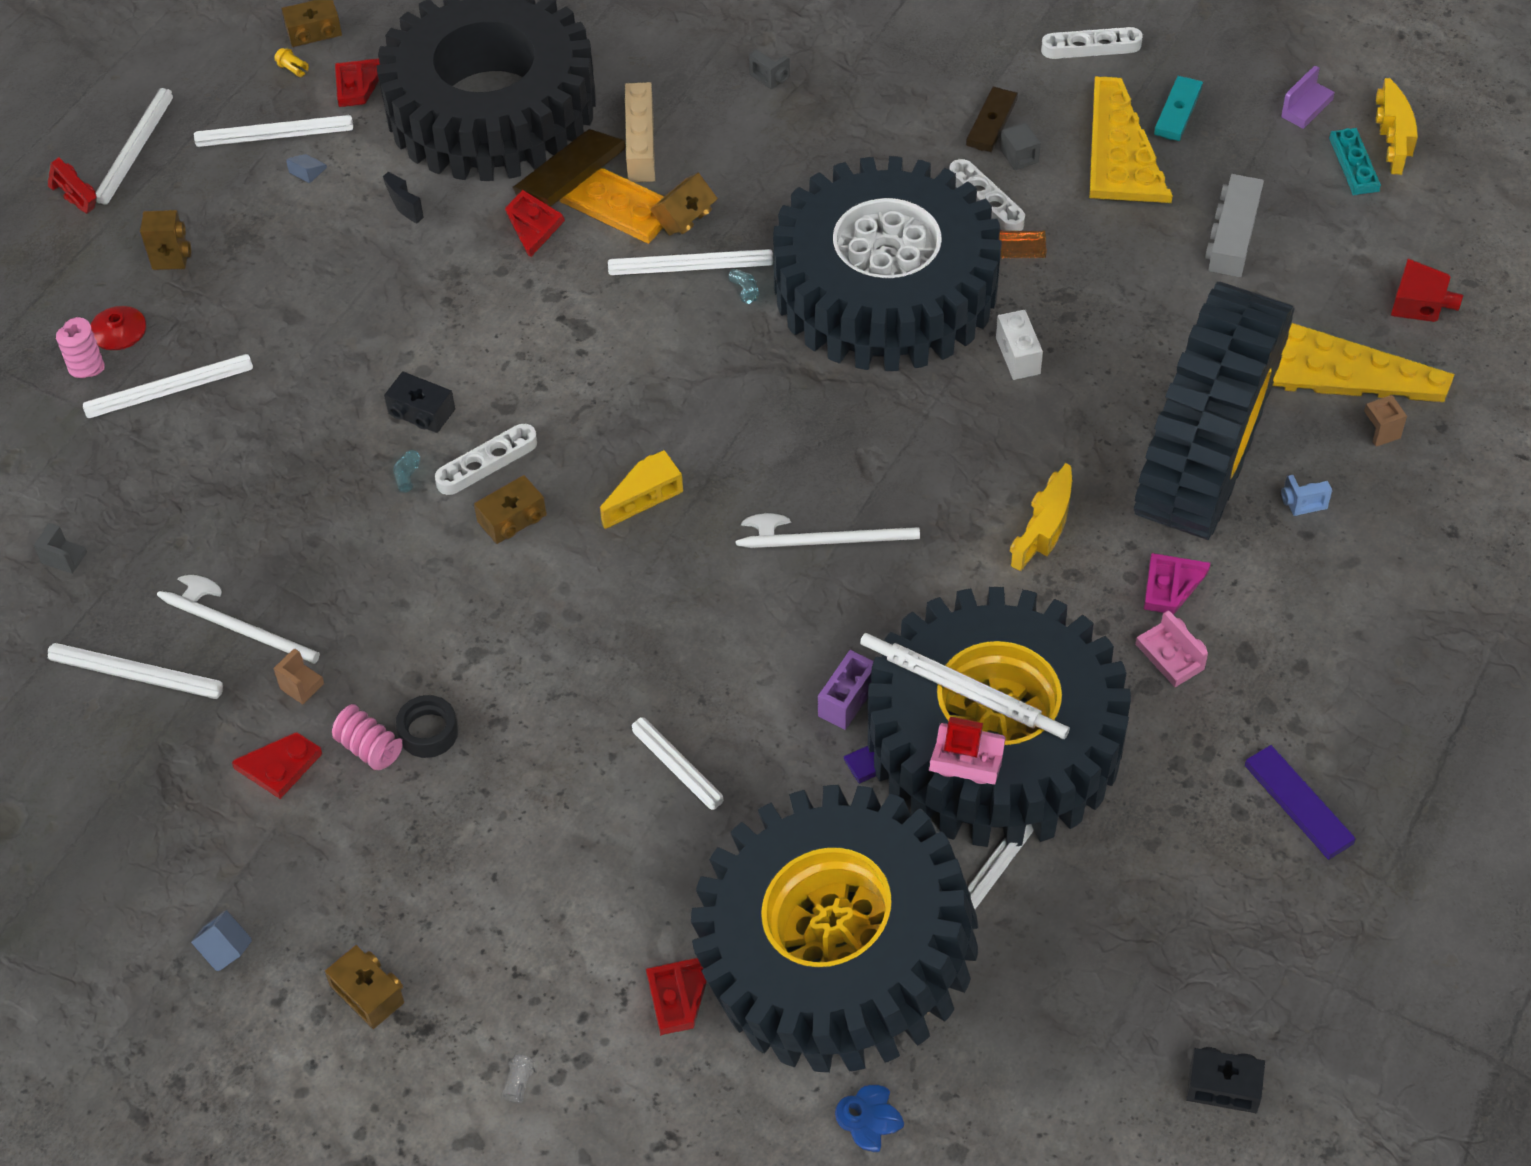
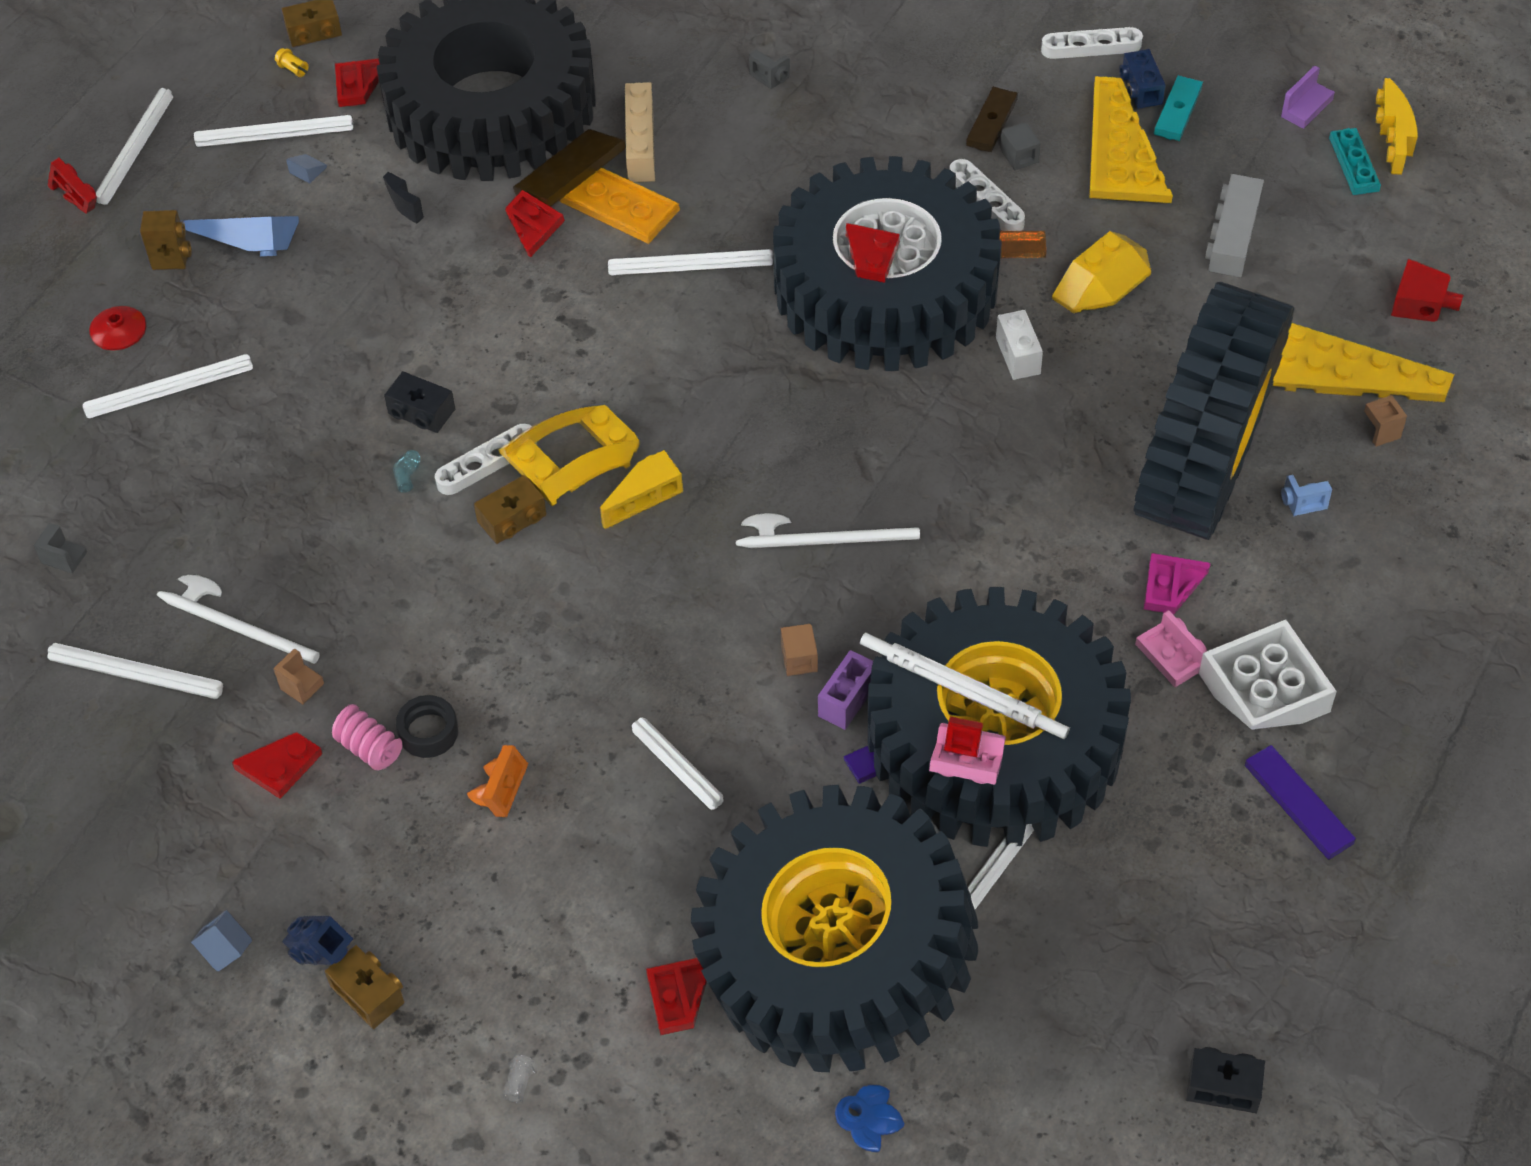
(80, 348): bright pink piece -> none
(250, 234): none -> medium blue wedge
(317, 940): none -> dark blue brick
(504, 781): none -> orange tile
(552, 482): none -> yellow wedge
(684, 204): pearl gold brick -> none
(748, 283): clear light blue arm -> none
(799, 649): none -> medium nougat panel
(872, 251): none -> red wing
(1047, 521): yellow slope -> none
(1103, 274): none -> yellow wedge
(1142, 78): none -> dark blue brick
(1268, 678): none -> white slope

